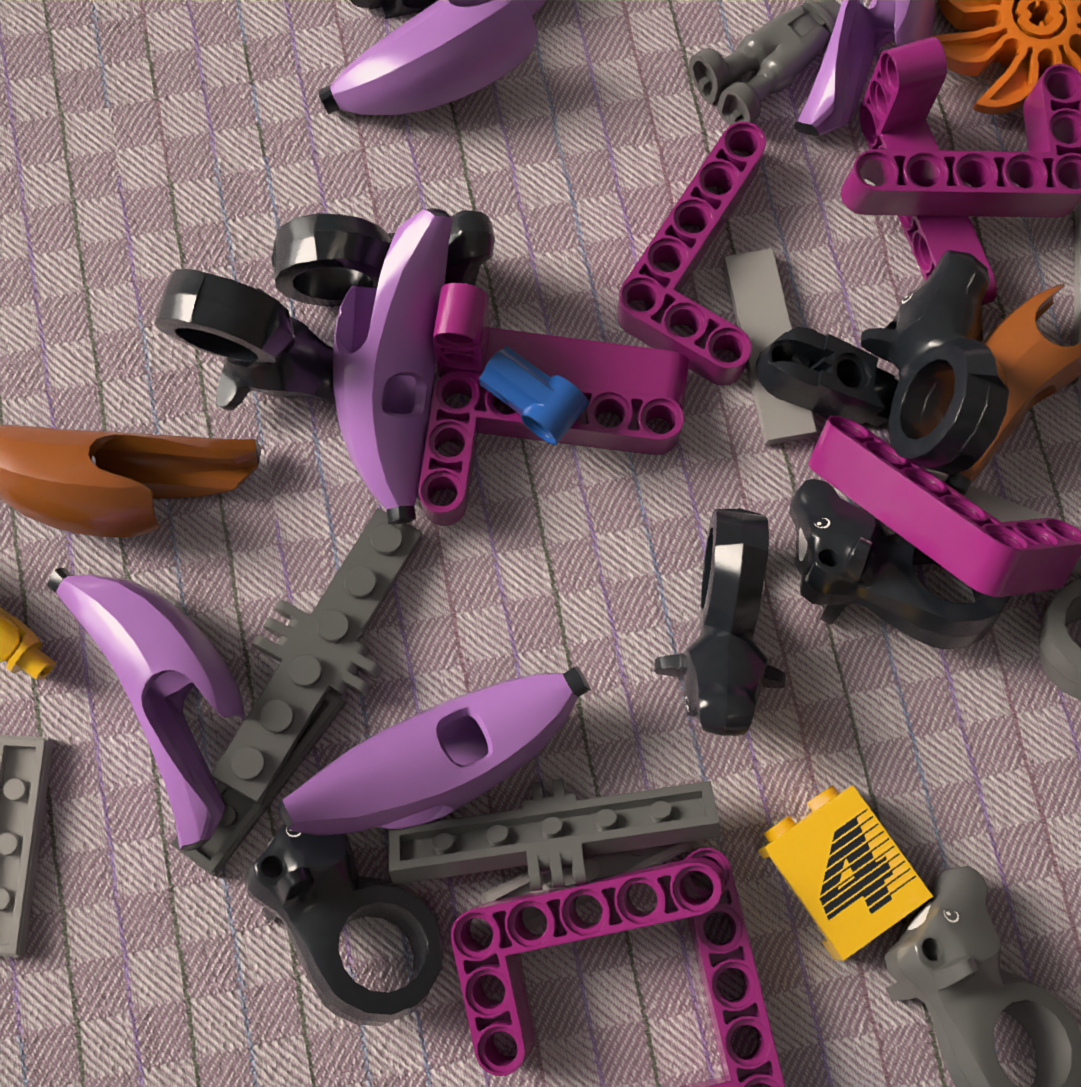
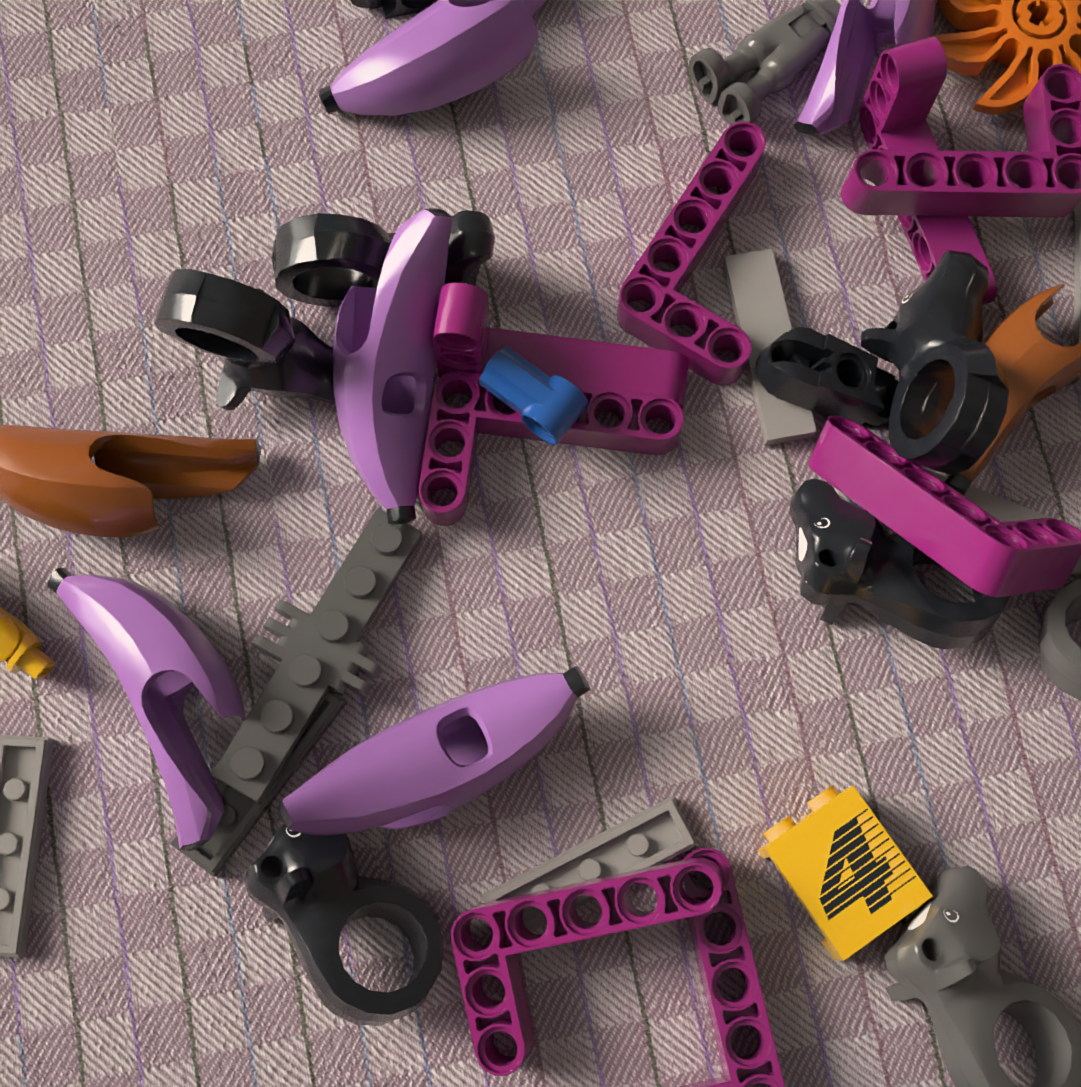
(553, 833): dark grey hinge -> none
(724, 664): black animal -> none

